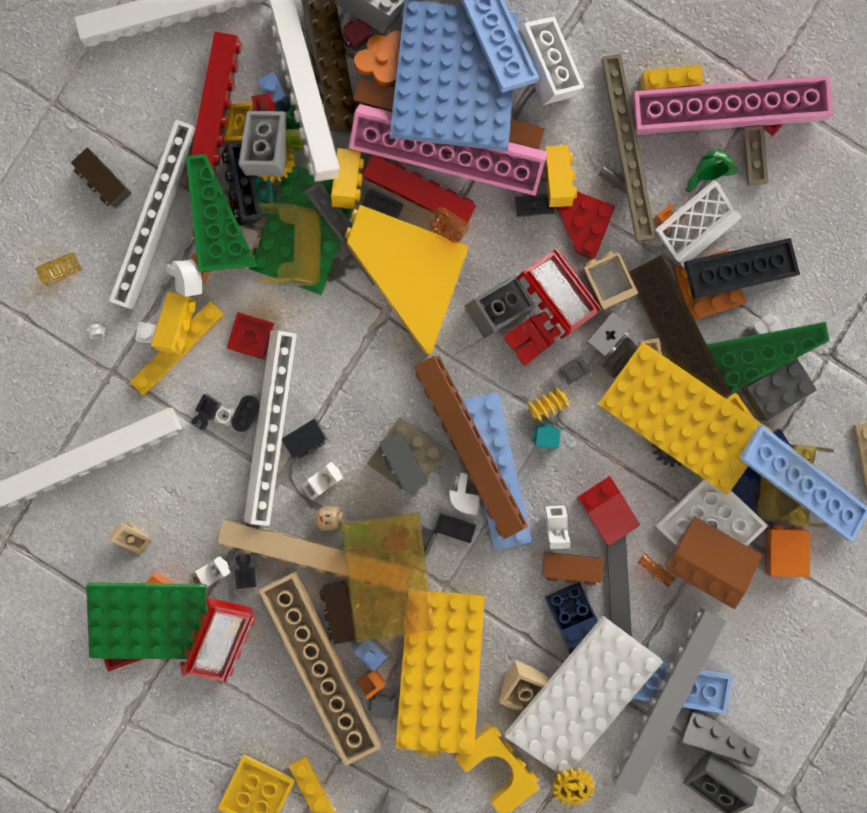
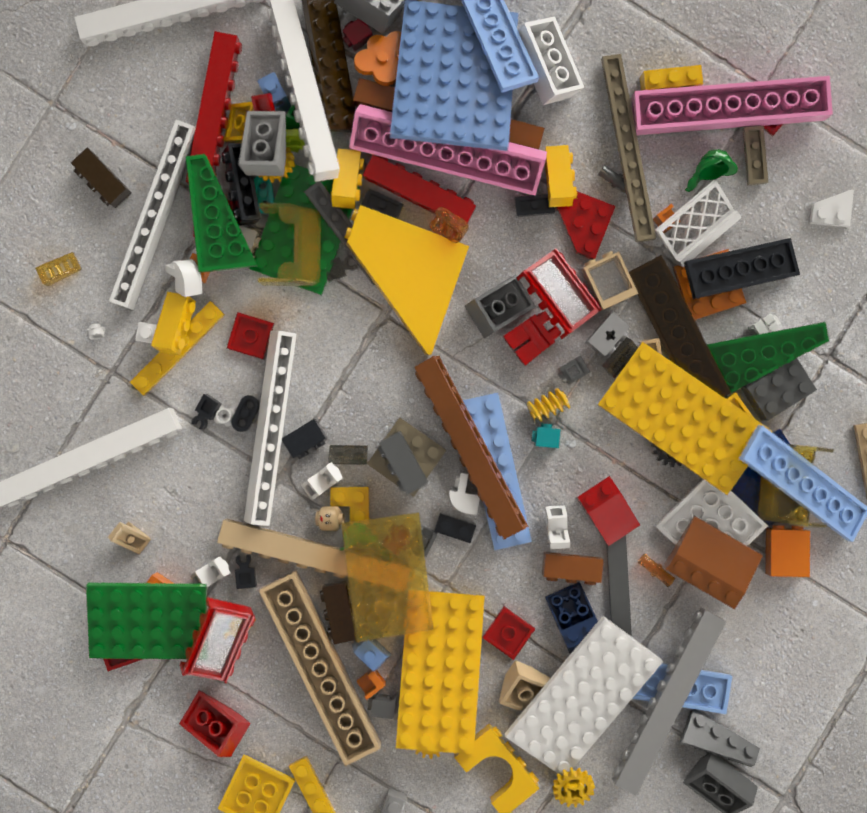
(214, 724): none -> red slope
(348, 454): none -> clear smoke plate
(354, 497): none -> yellow plate
(508, 632): none -> red tile
(833, 210): none -> white wing

